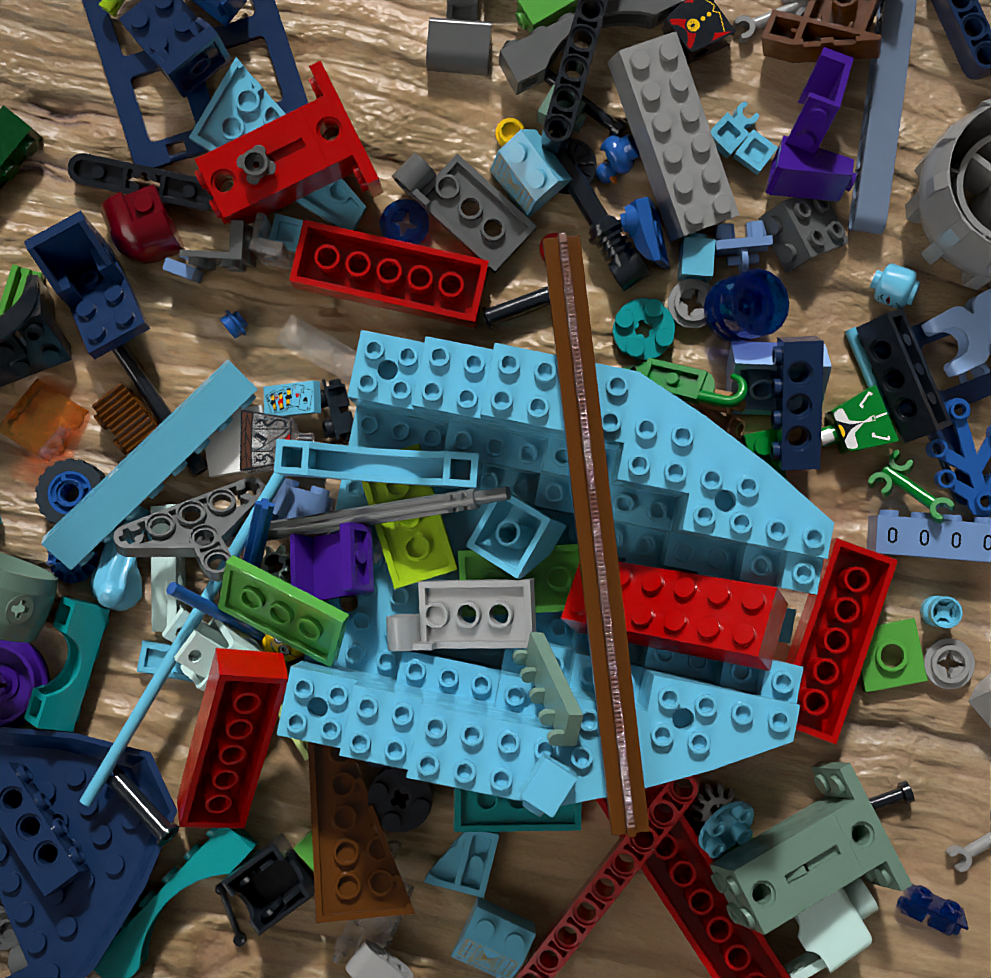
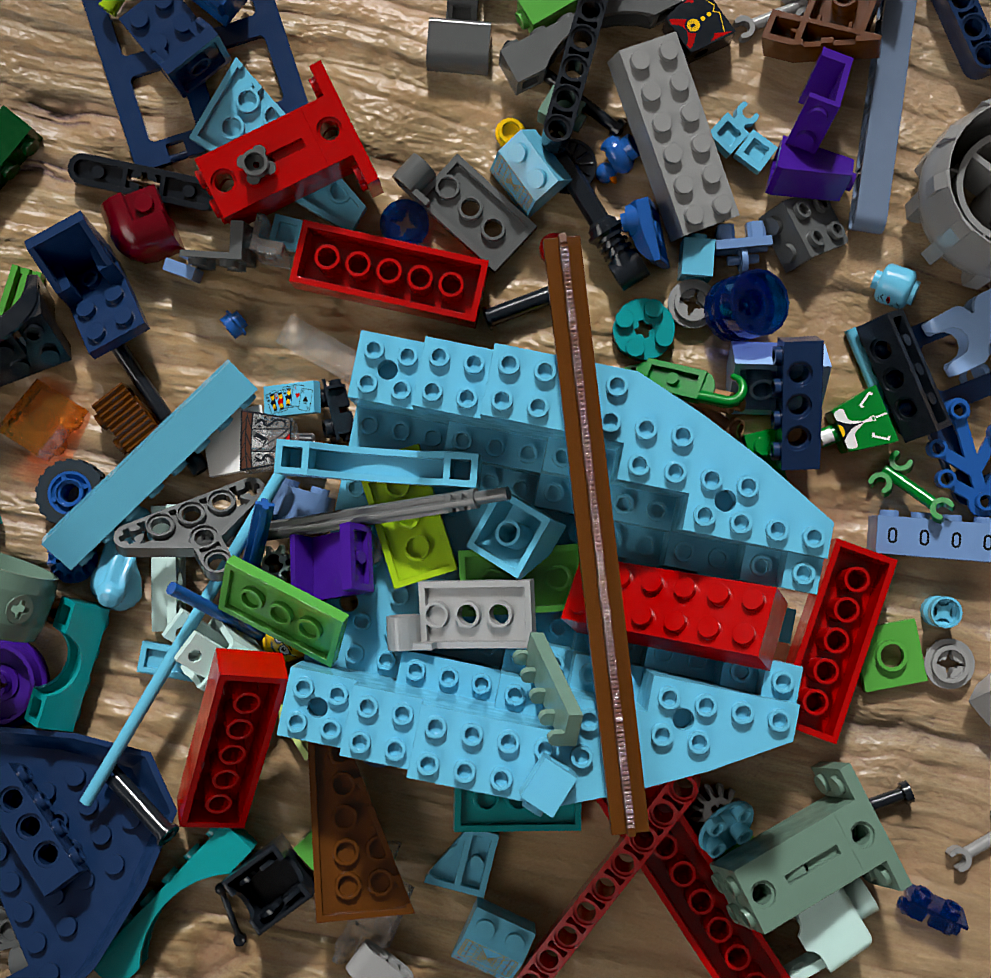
(394, 813): black brick -> none

